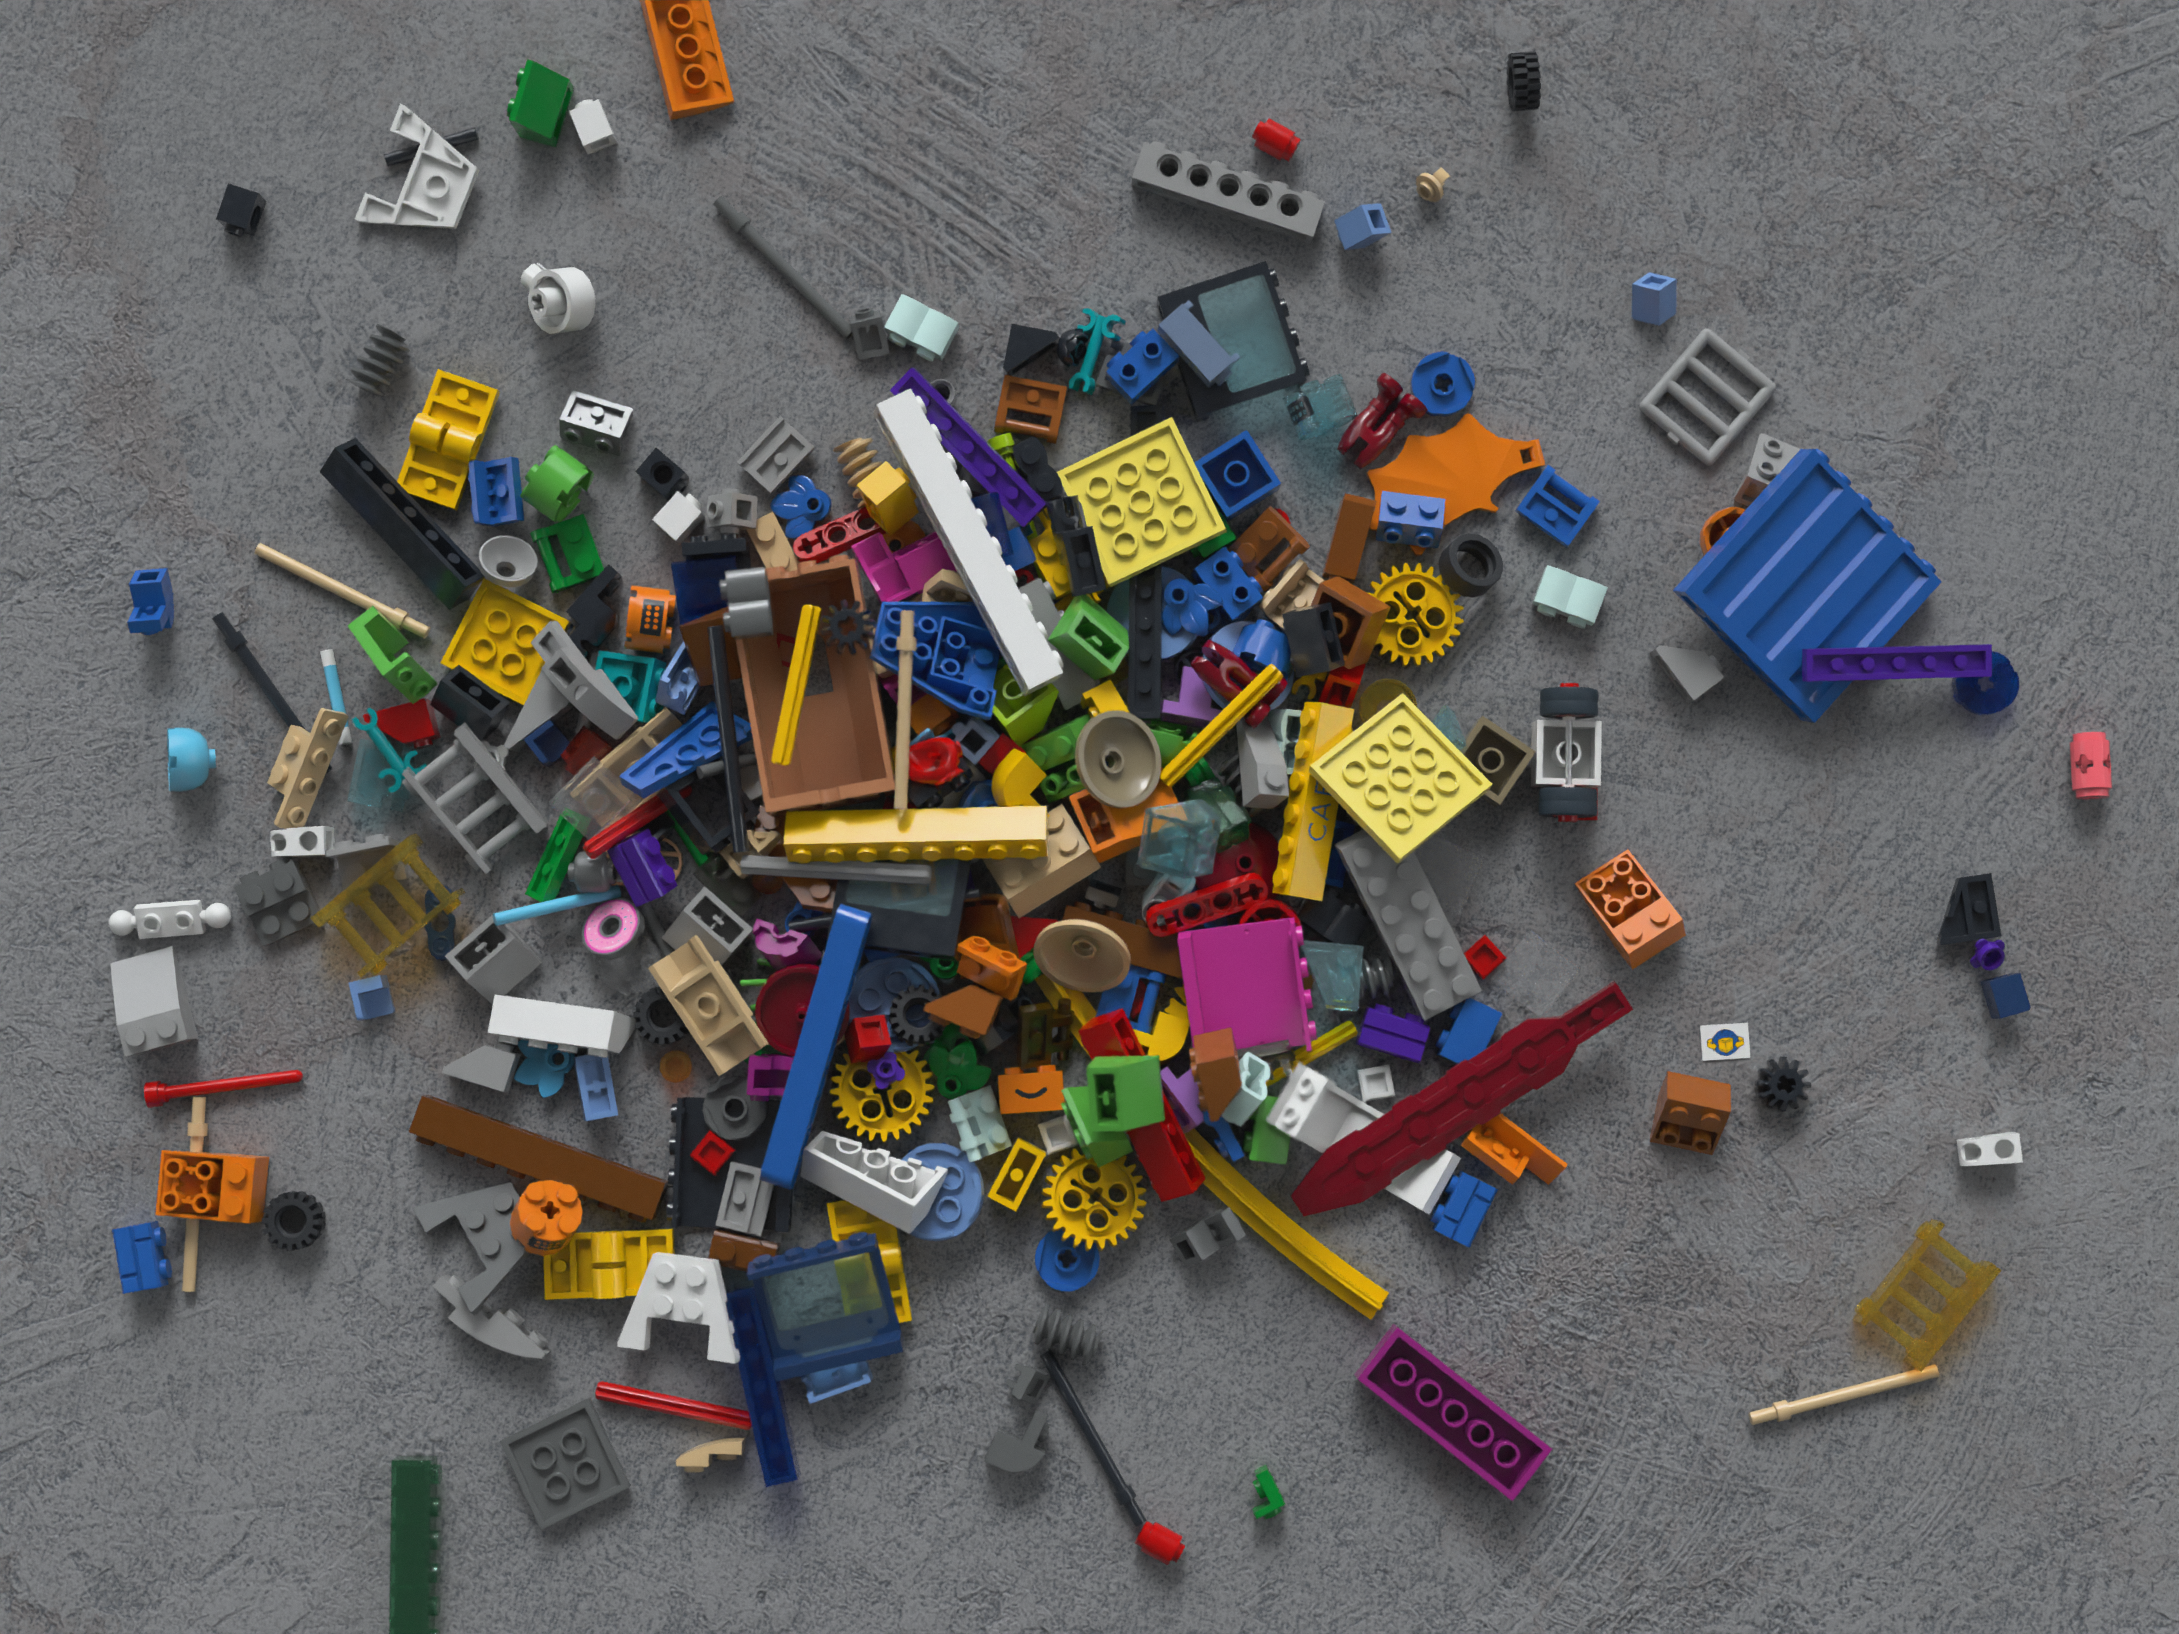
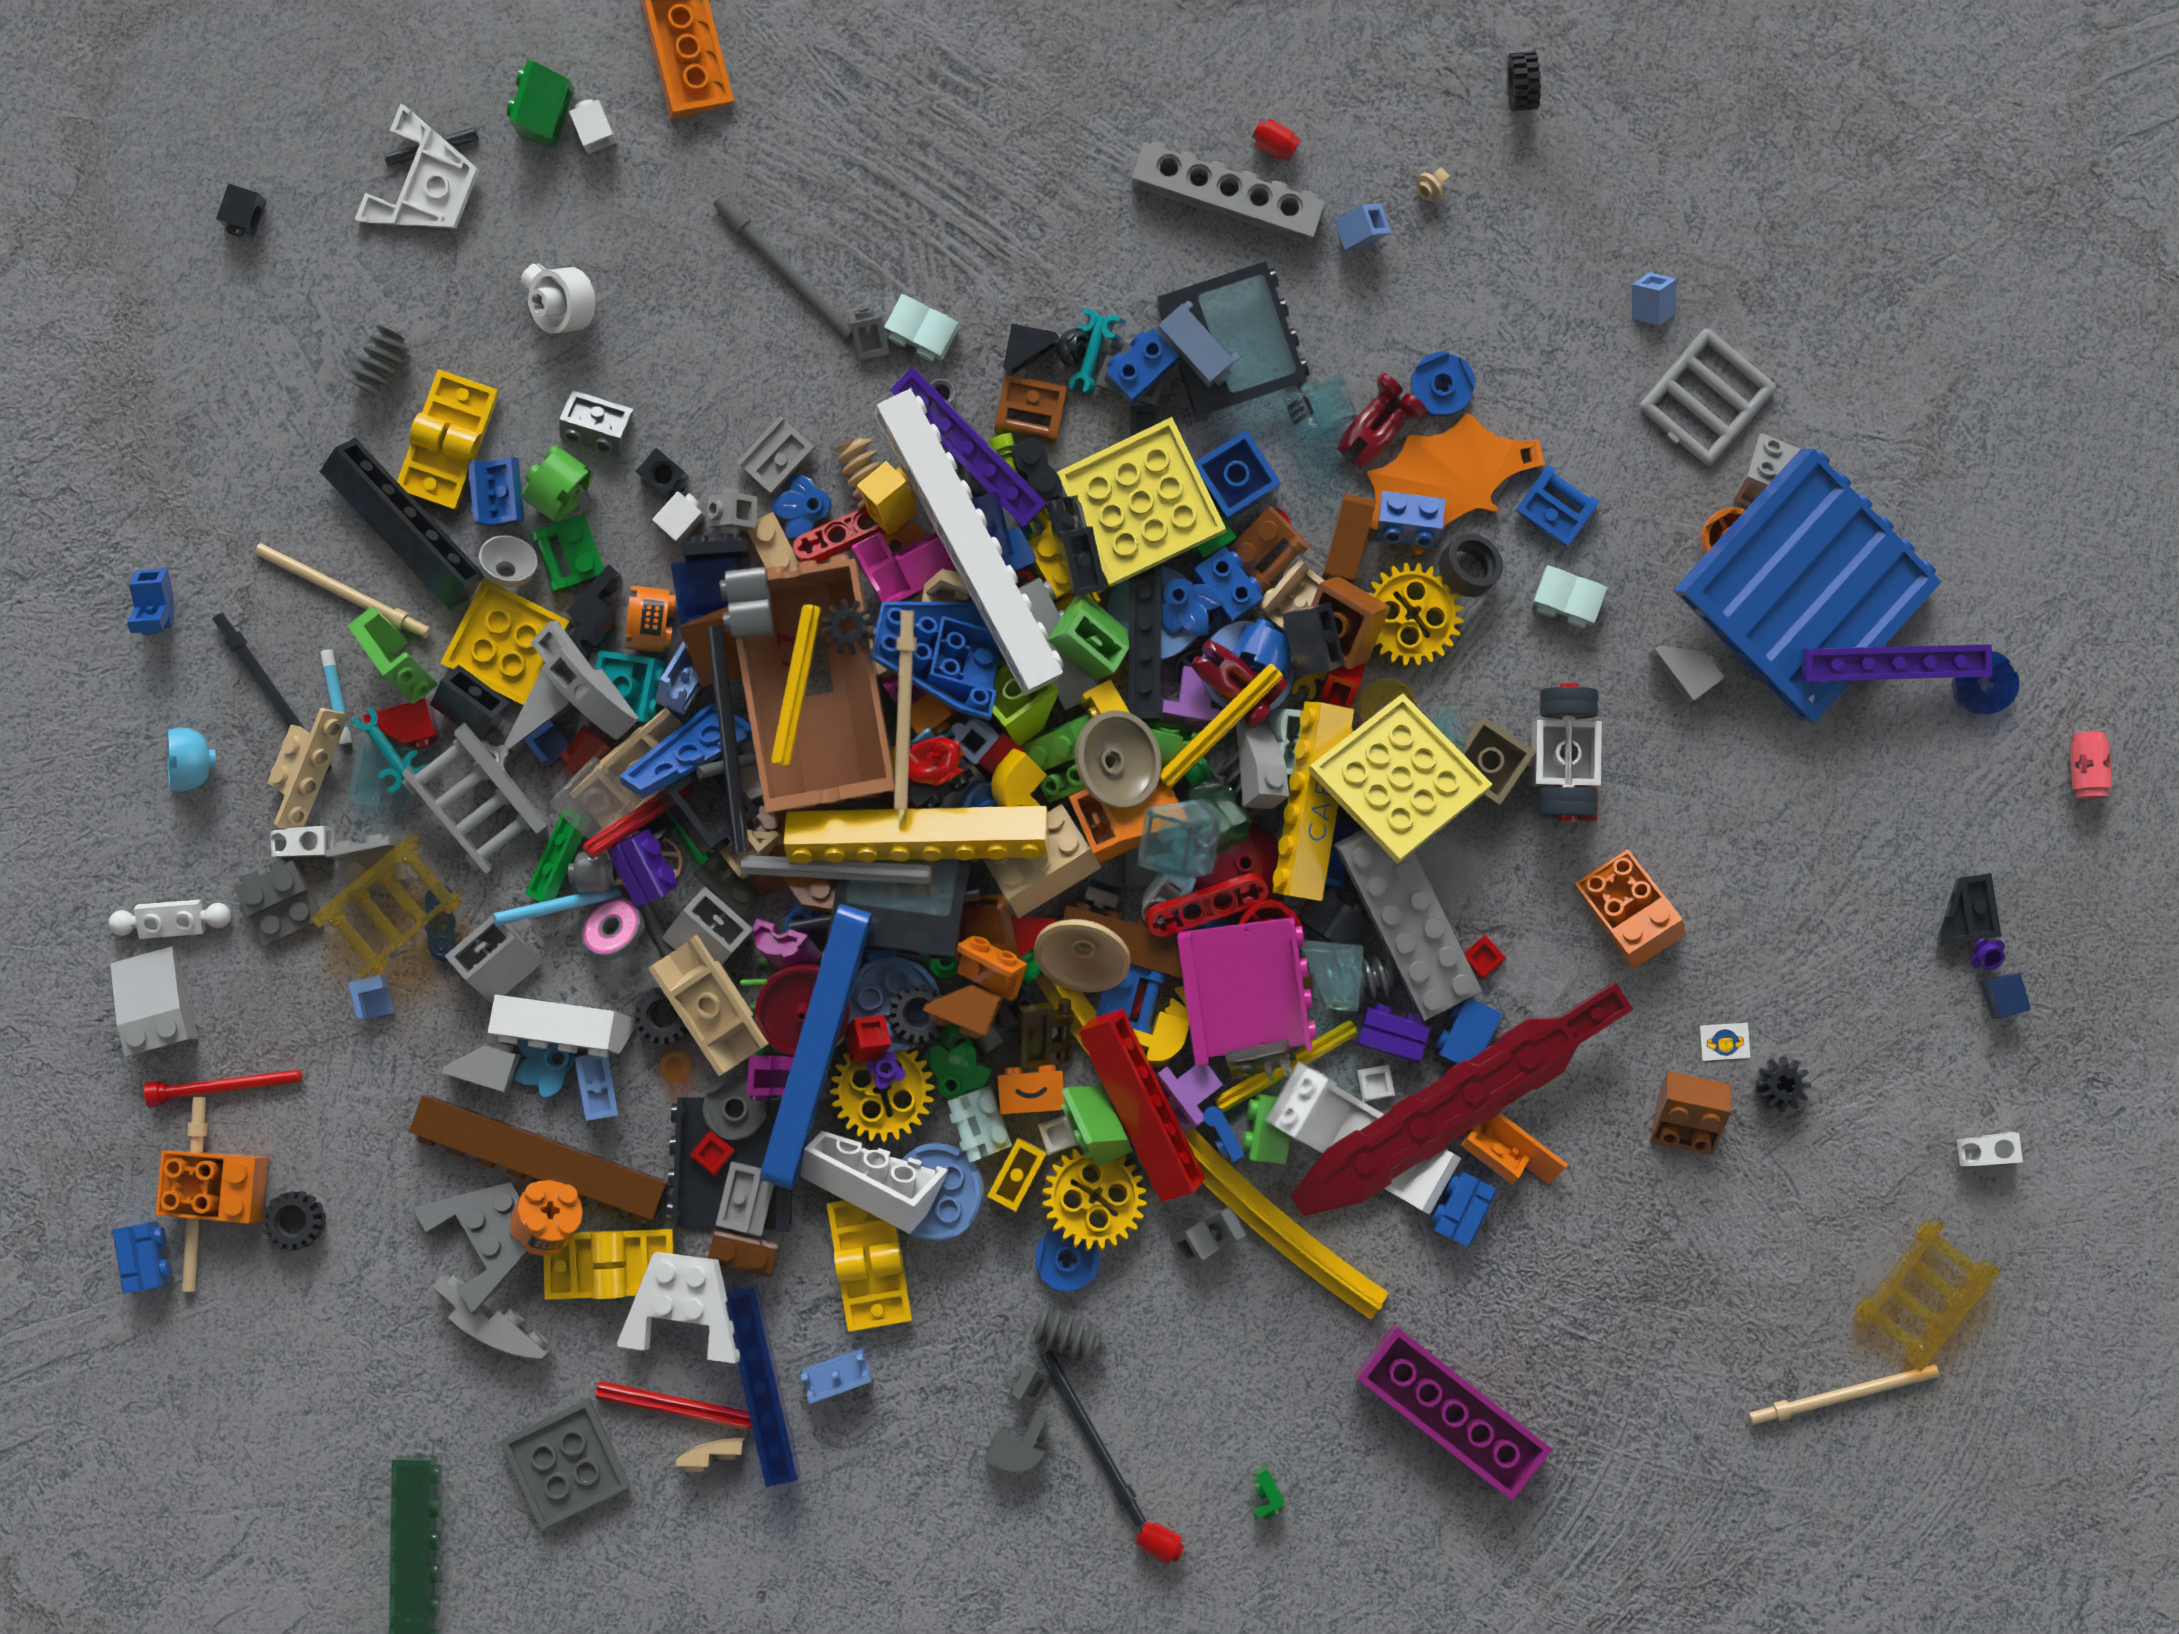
(826, 1305): panel -> none
(1124, 1092): bright green slope -> none
(1215, 1070): dark orange slope -> none
(1251, 1093): light aqua brick -> none

